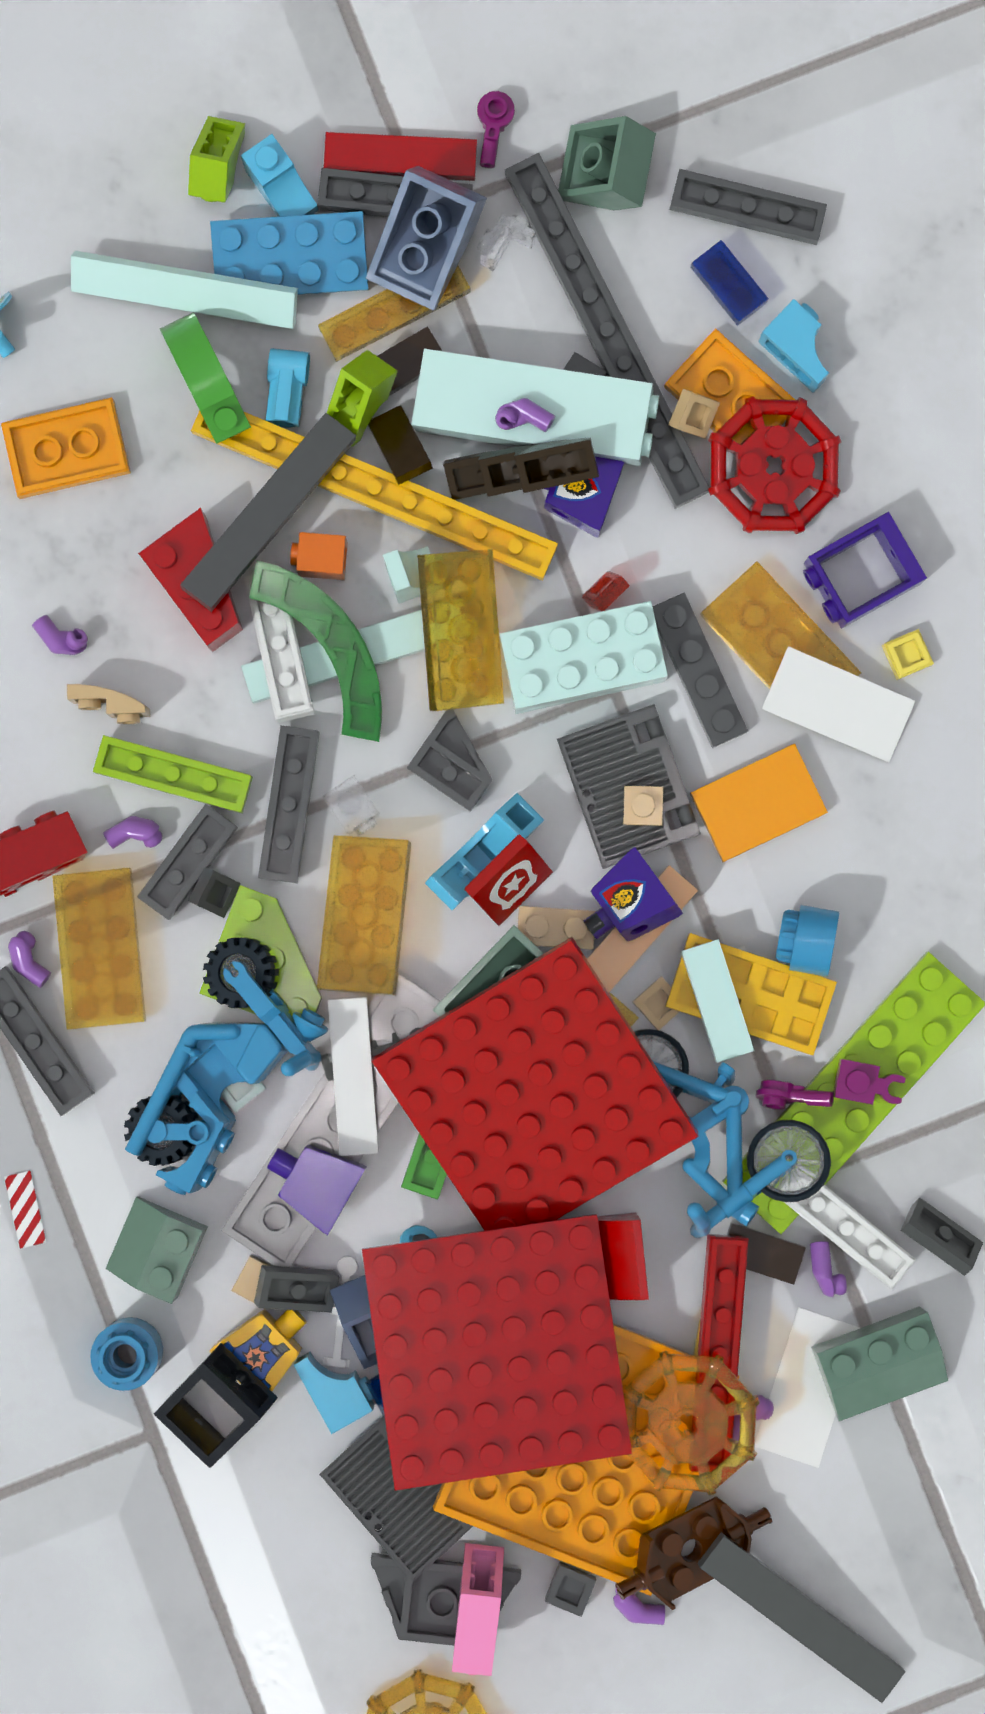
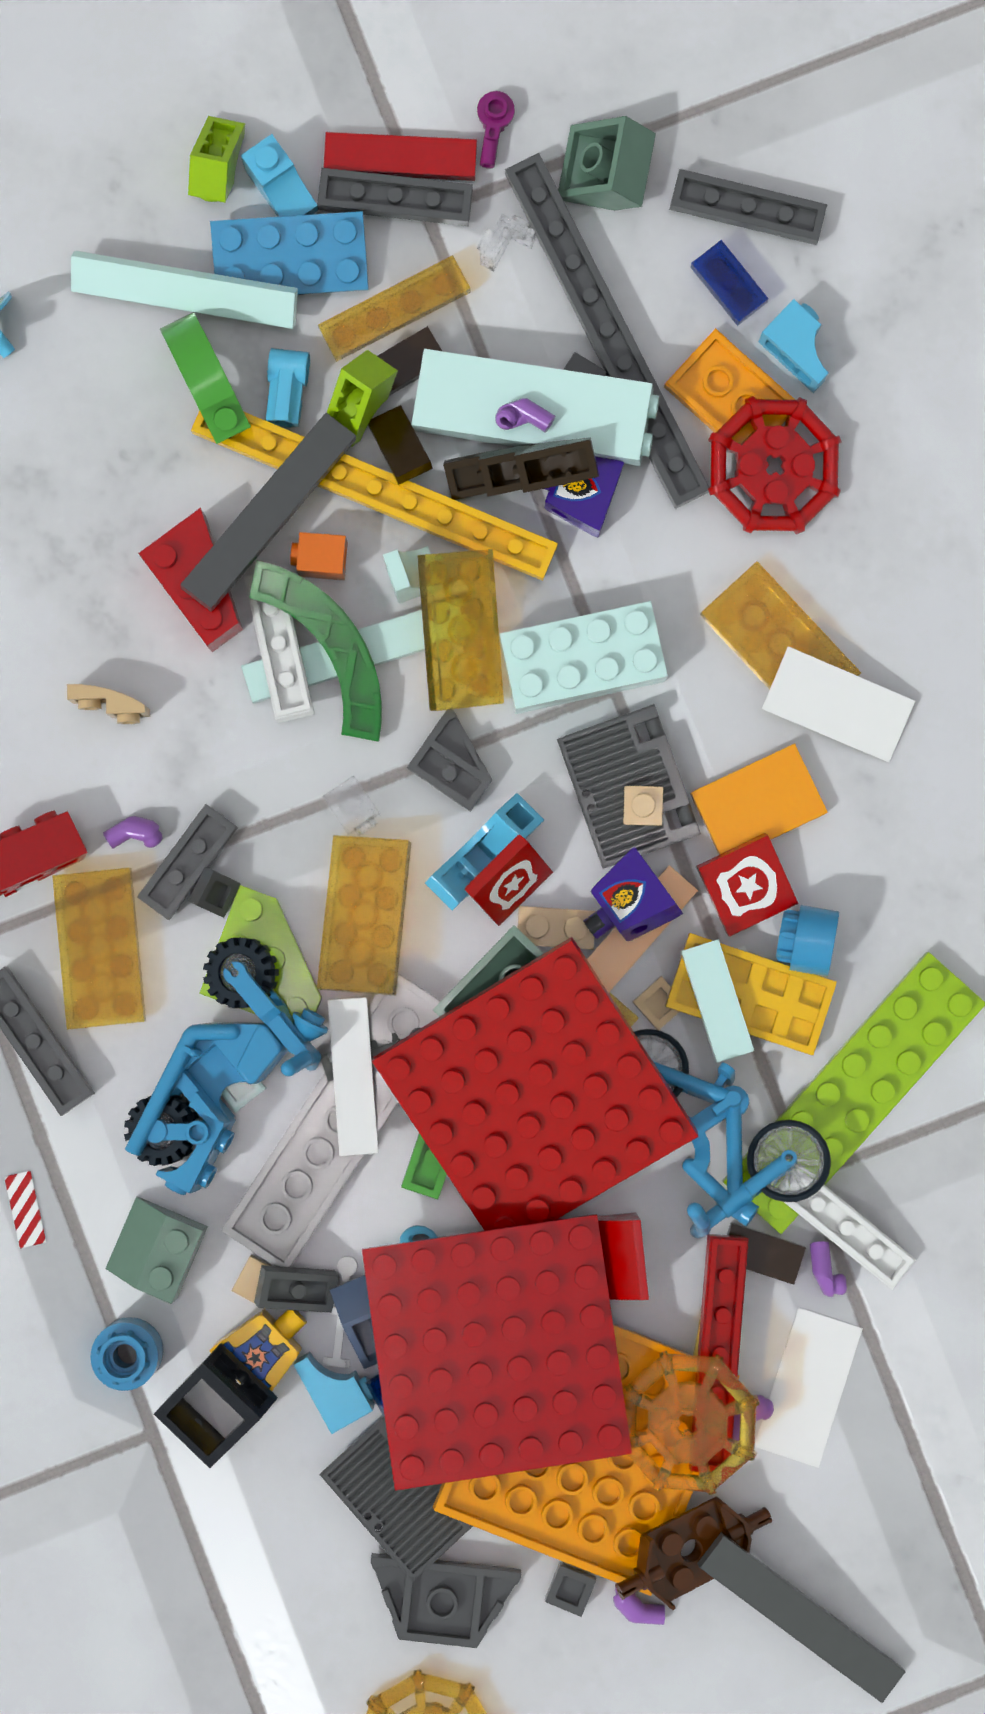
(23, 961): medium lavender arm -> none
(60, 641): medium lavender arm -> none
(65, 448): light orange tile -> none
(172, 774): lime plate -> none
(288, 804): dark grey plate -> none
(316, 1183): torso -> none
(425, 236): sand blue slope -> none
(478, 1609): bright pink slope -> none
(605, 591): clear red tile -> none
(694, 413): tan plate -> none
(698, 670): dark grey plate -> none
(747, 884): none -> red tile
(777, 1094): magenta plate -> none
(860, 1083): magenta plate -> none
(881, 1363): sand green slope -> none
(896, 551): dark purple window -> none
(907, 654): light yellow tile -> none
(942, 1236): dark grey plate -> none

